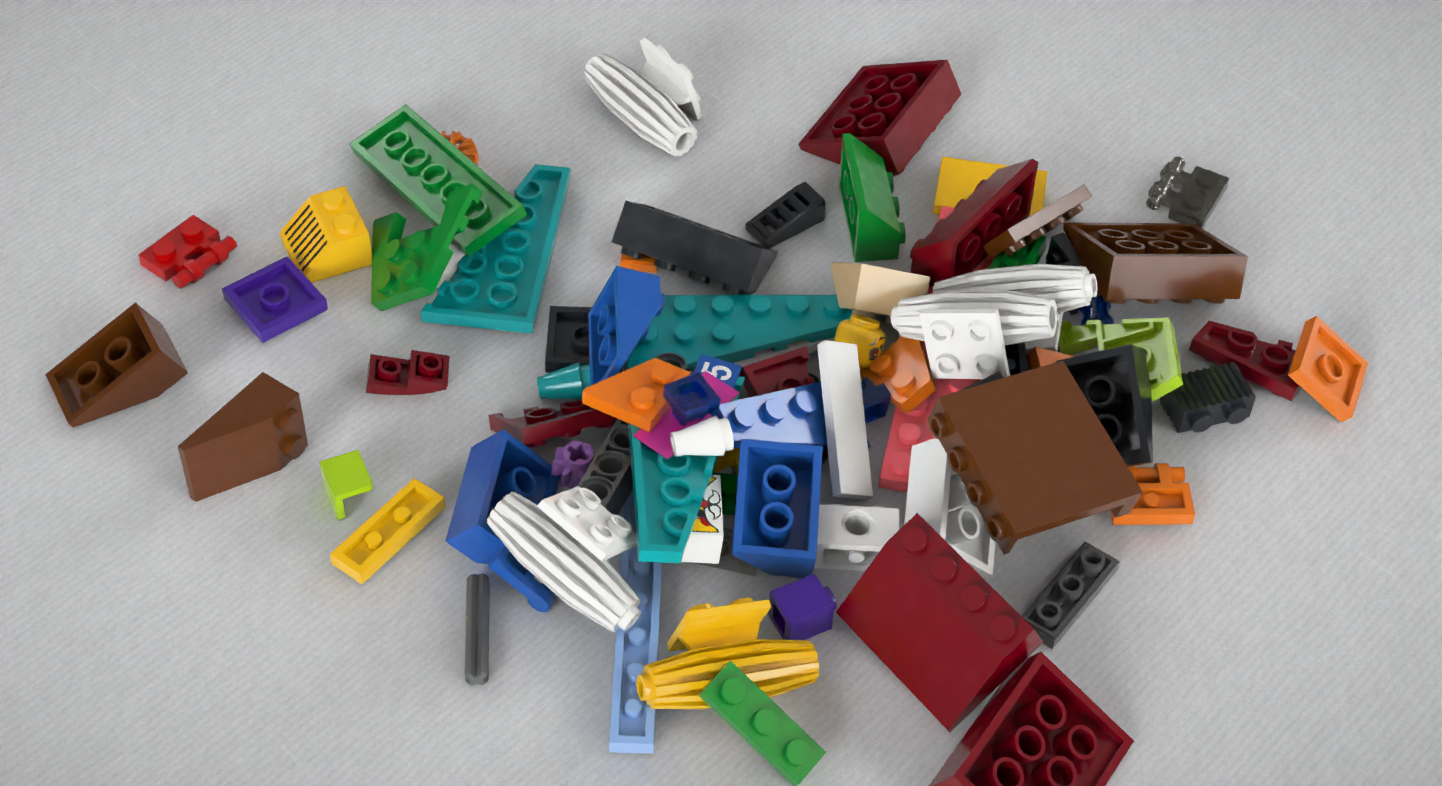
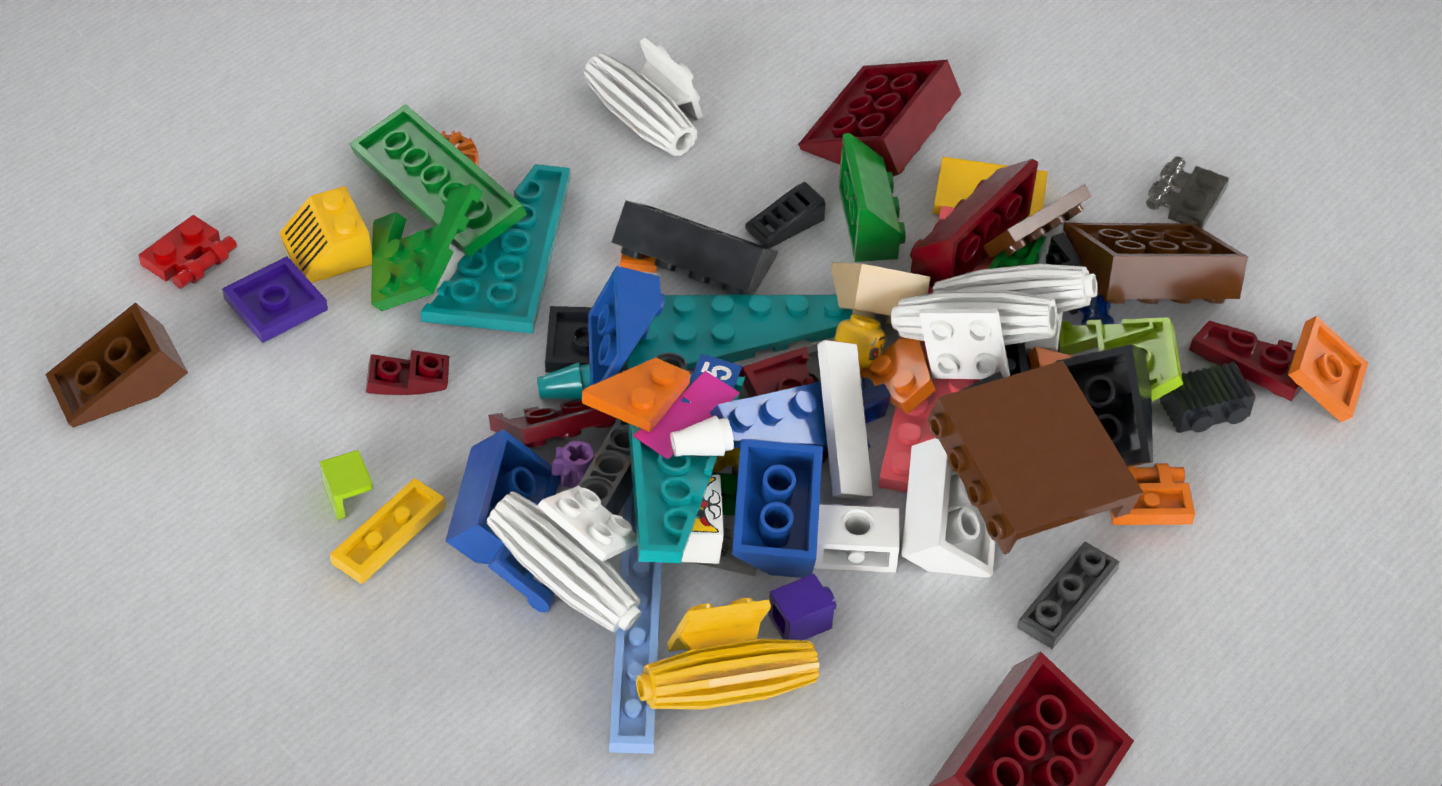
(245, 439): reddish brown slope -> none
(477, 629): dark grey axle -> none
(691, 398): clear blue tile -> none
(762, 723): green plate -> none
(937, 623): dark red slope -> none

